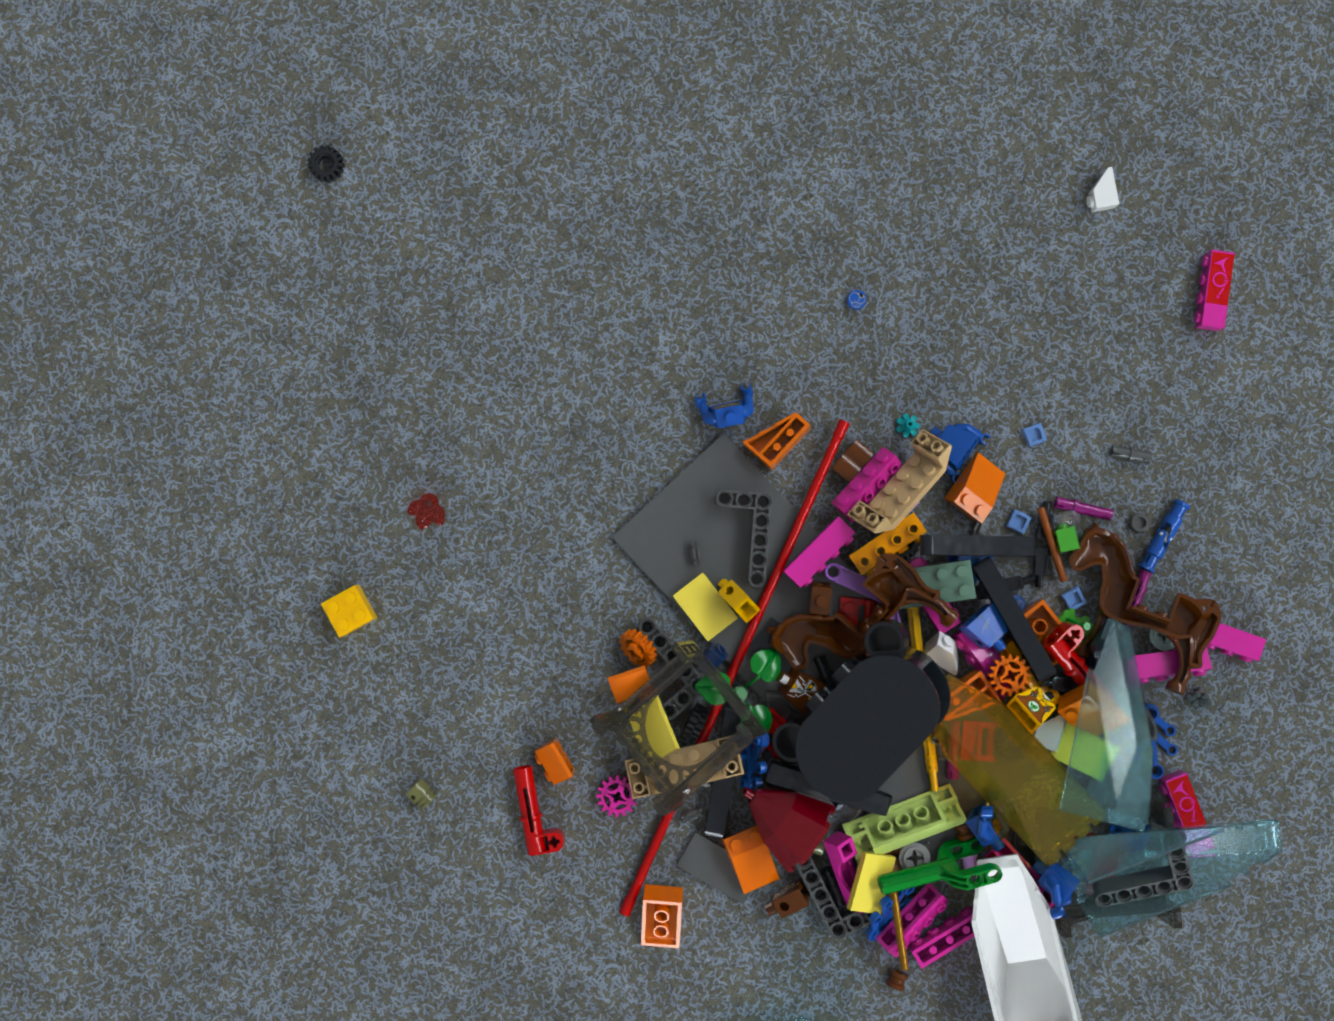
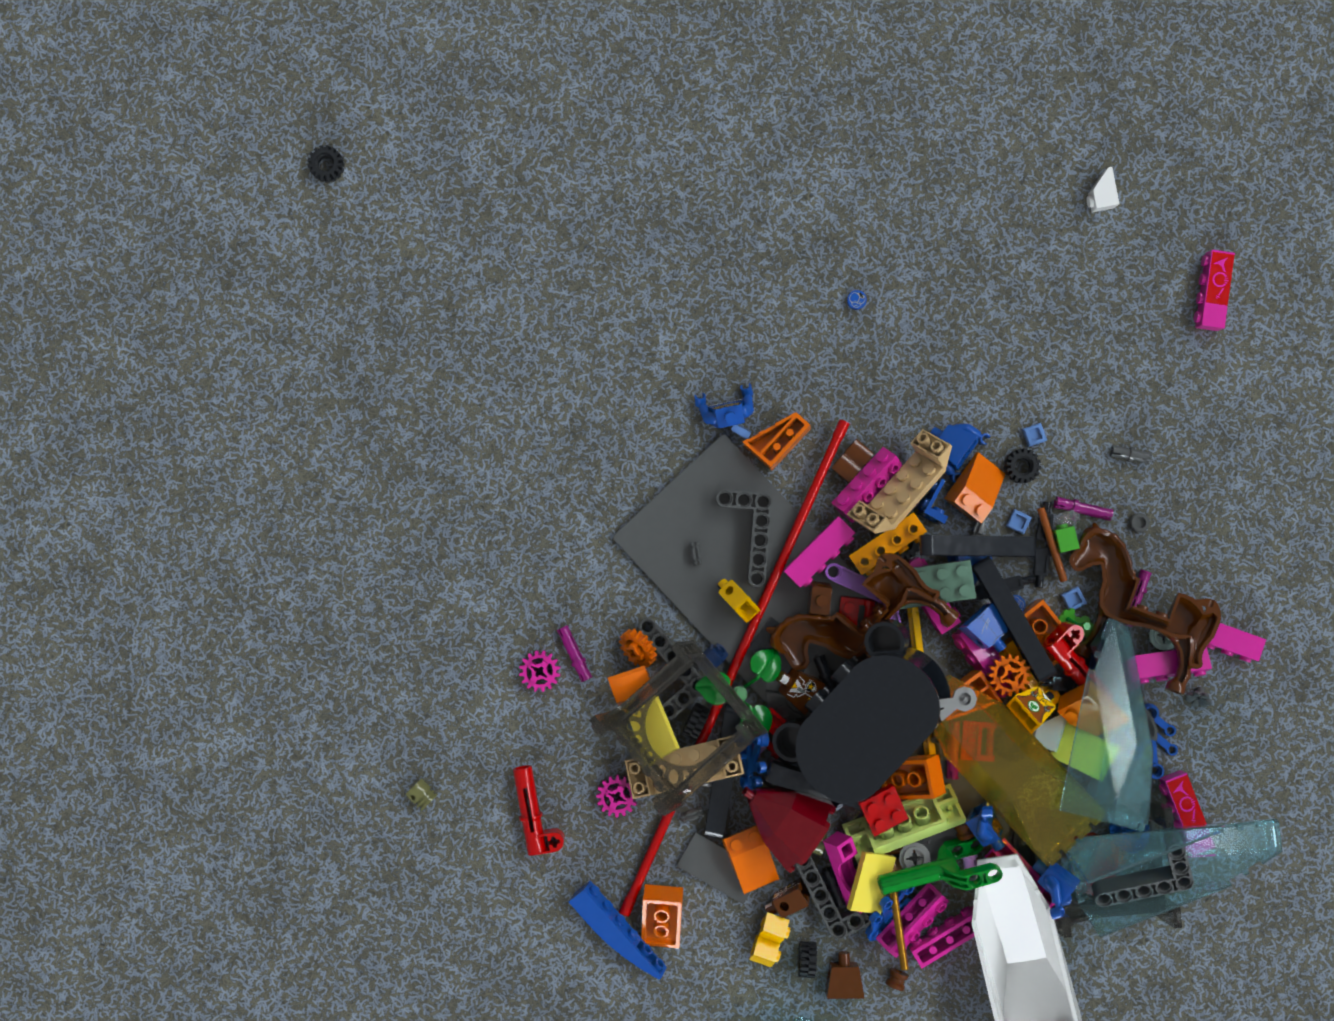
(349, 610): yellow brick -> none
(427, 514): clear red plate -> none
(547, 676): none -> dark pink gear
(554, 761): orange slope -> none
(576, 657): none -> magenta pin
(615, 930): none -> blue slope
(705, 606): light yellow tile -> none
(742, 431): none -> medium blue tile
(767, 942): none -> yellow brick
(807, 959): none -> black tyre
(844, 979): none -> reddish brown torso
(883, 810): none -> red plate
(905, 428): teal plant -> none
(918, 778): none -> orange slope
(925, 507): none -> blue bracket
(943, 652): white slope -> none
(962, 699): none -> light grey piece
(1033, 465): none -> black tyre
(1161, 540): blue piece -> none

